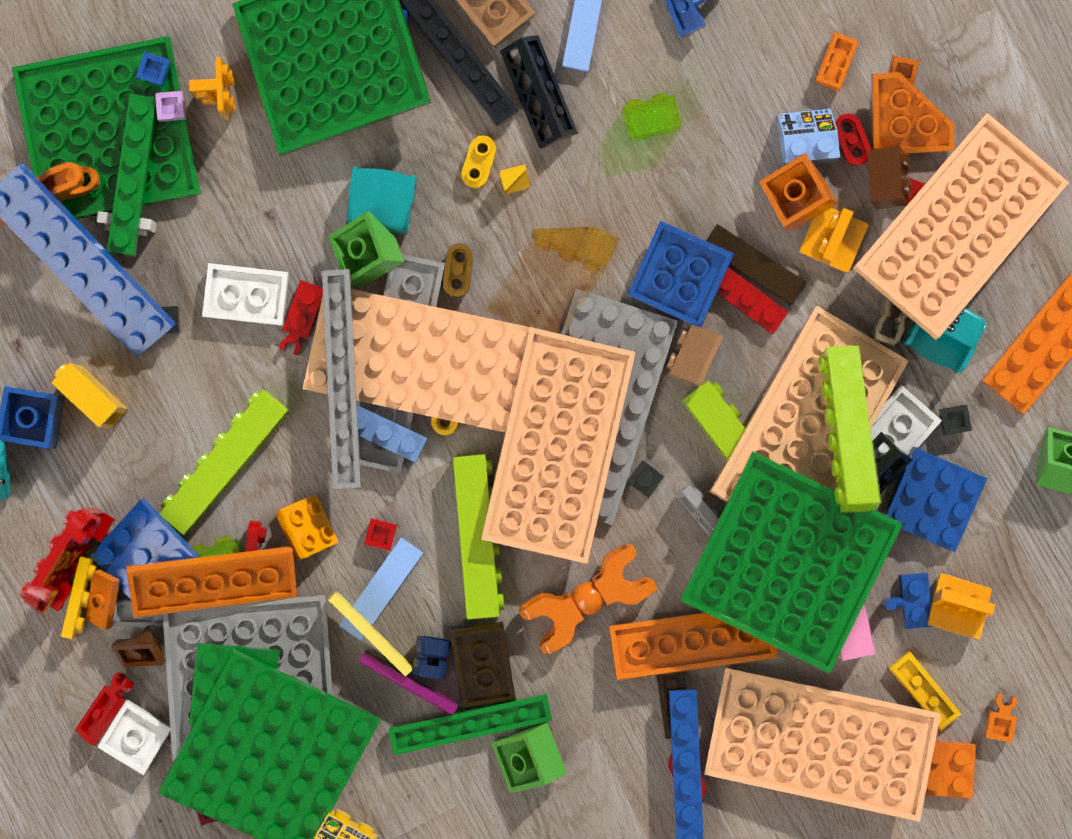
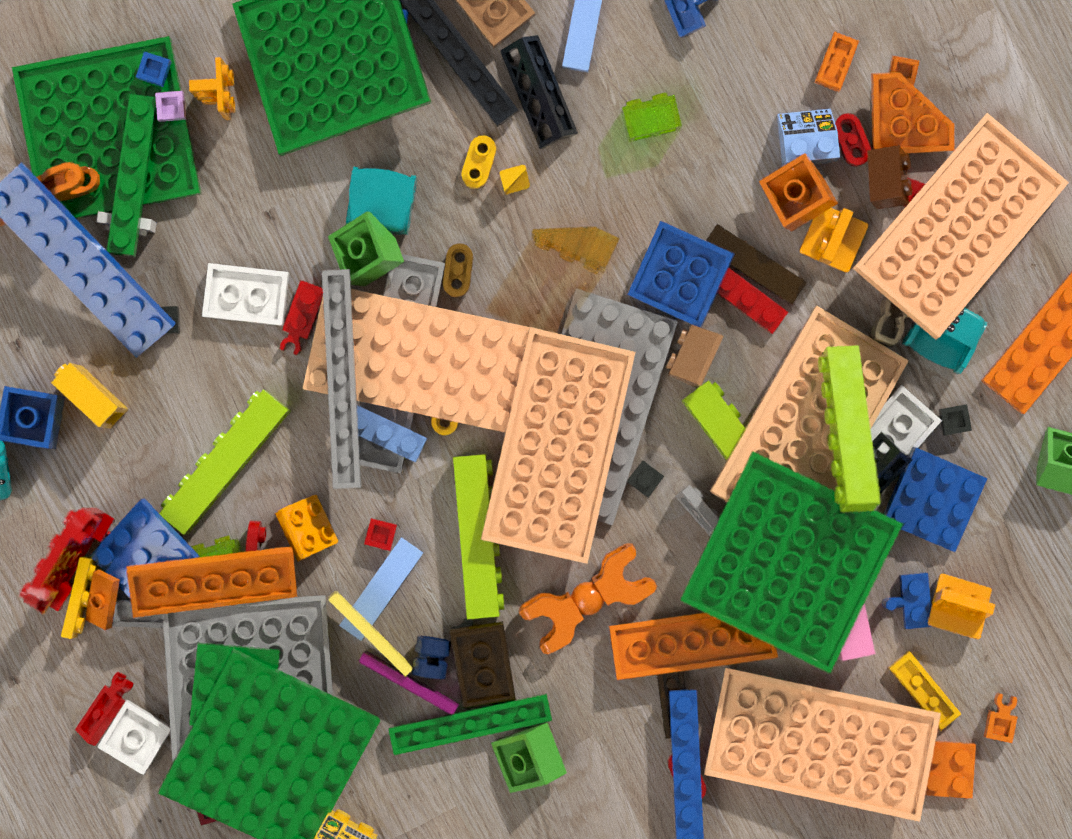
(139, 651): reddish brown slope -> none

